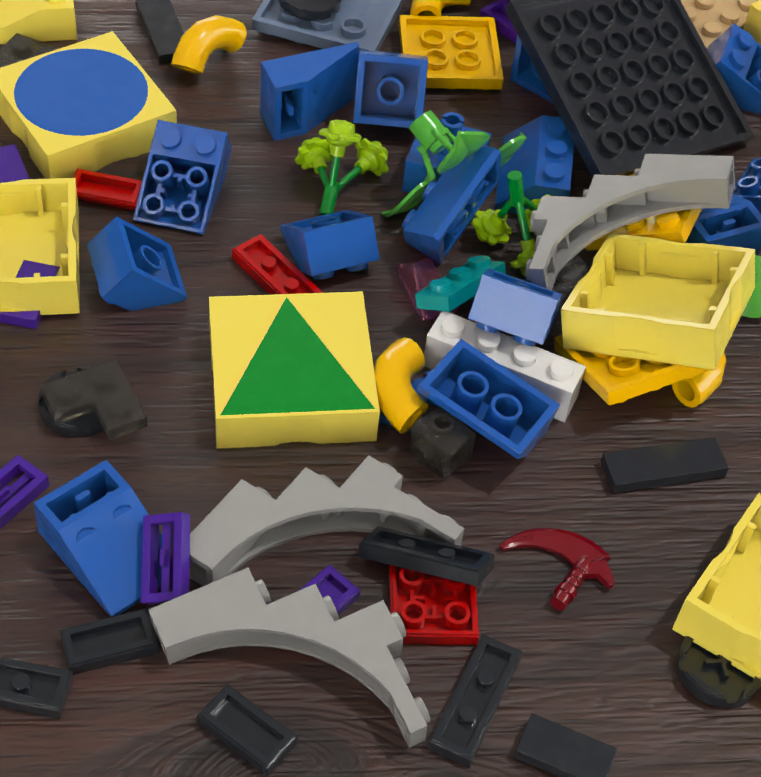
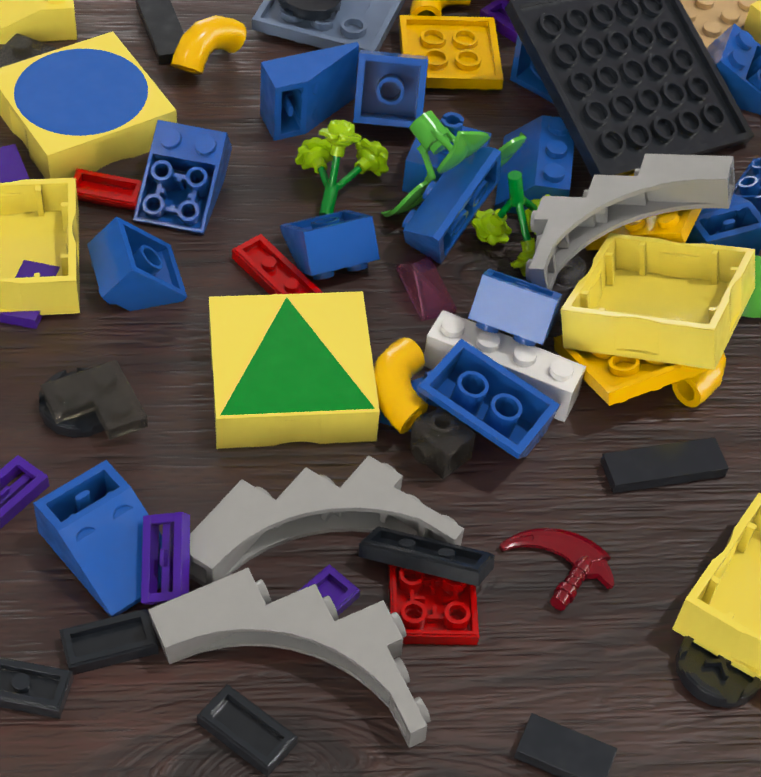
(456, 286): teal plate -> none
(475, 701): black tile -> none

